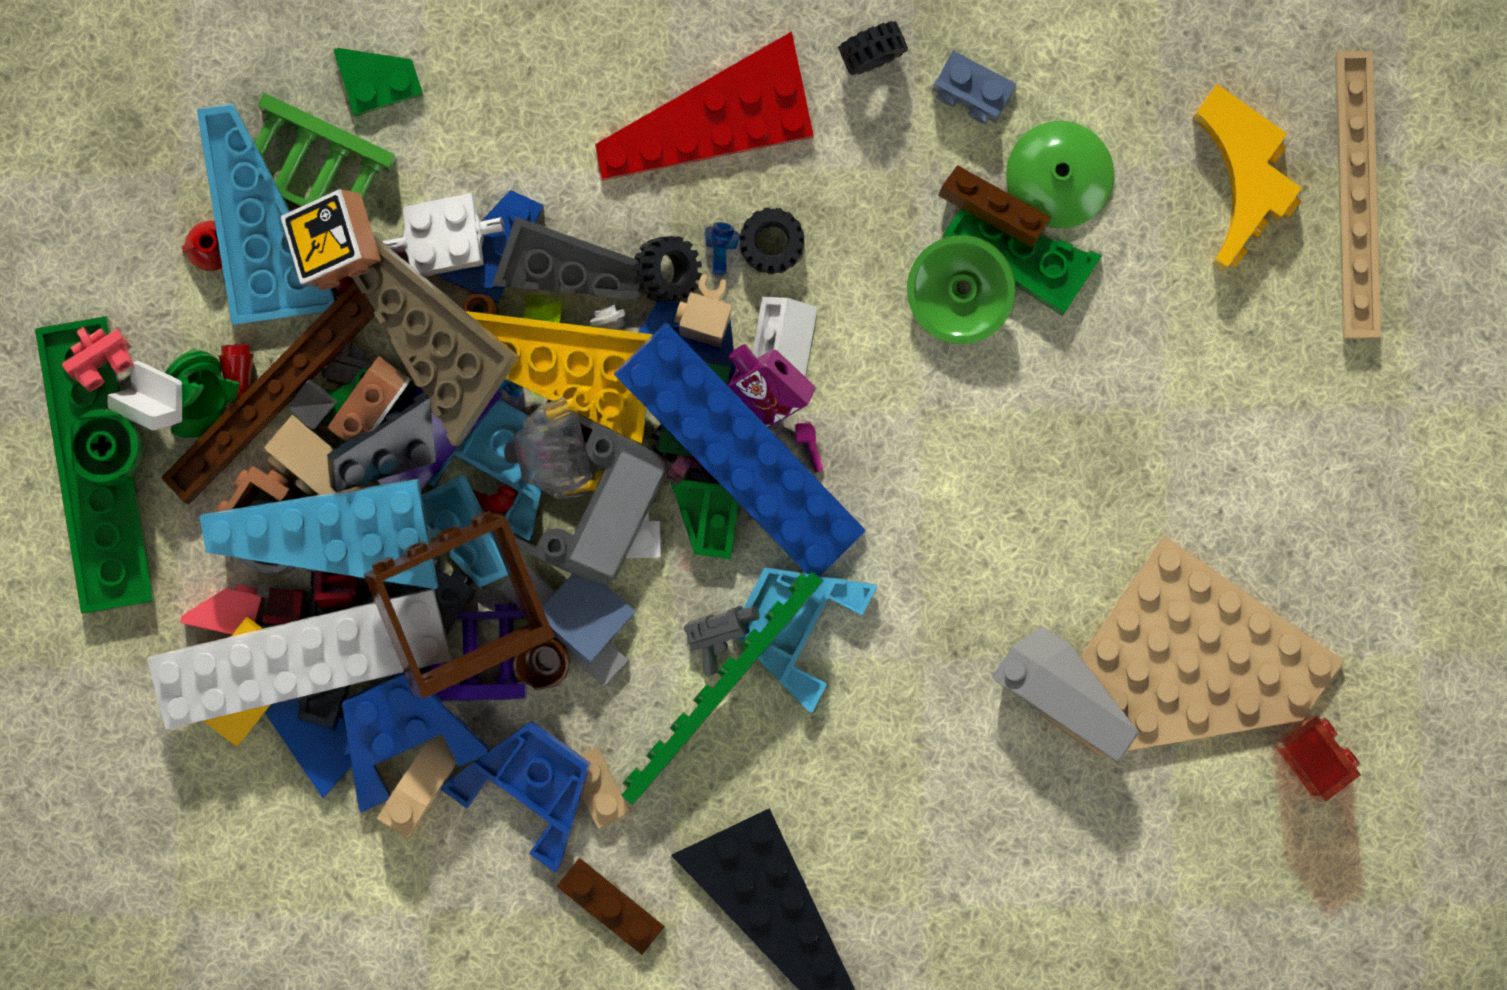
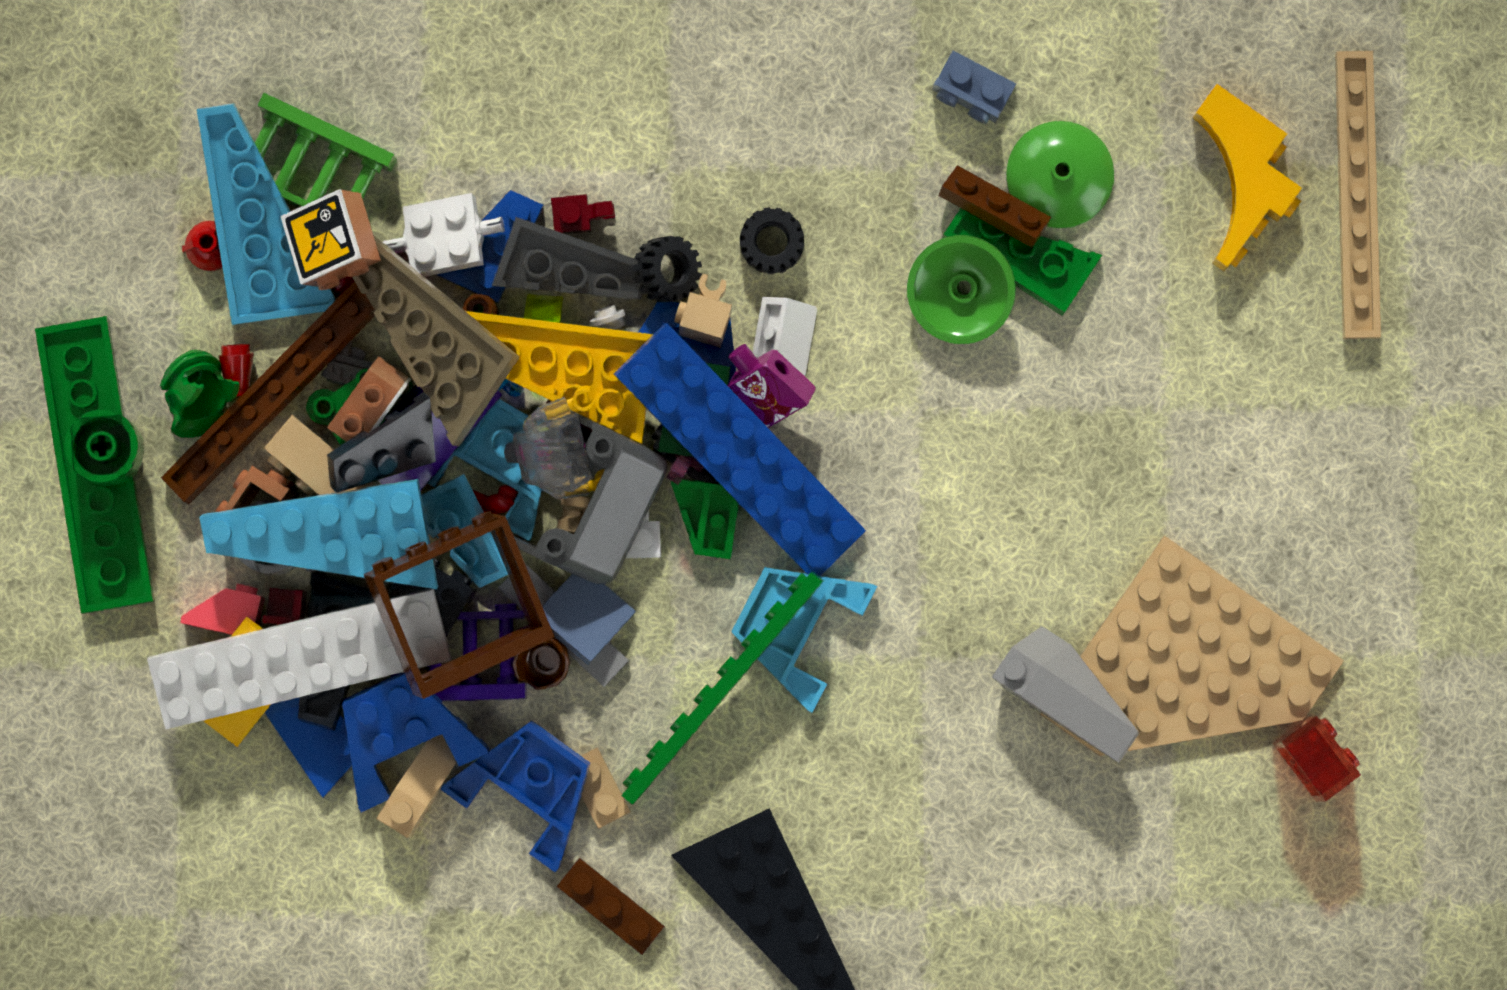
(96, 351): coral hips -> none
(151, 400): white panel -> none
(312, 405): dark grey slope -> none
(335, 591): dark red panel -> none
(376, 79): green wing -> none
(572, 513): none -> tan wheel
(574, 213): none -> dark red plate
(713, 631): dark grey piece -> none
(720, 238): clear blue plate -> none
(733, 112): red wing -> none
(806, 434): dark pink hand -> none
(873, 48): black tyre -> none

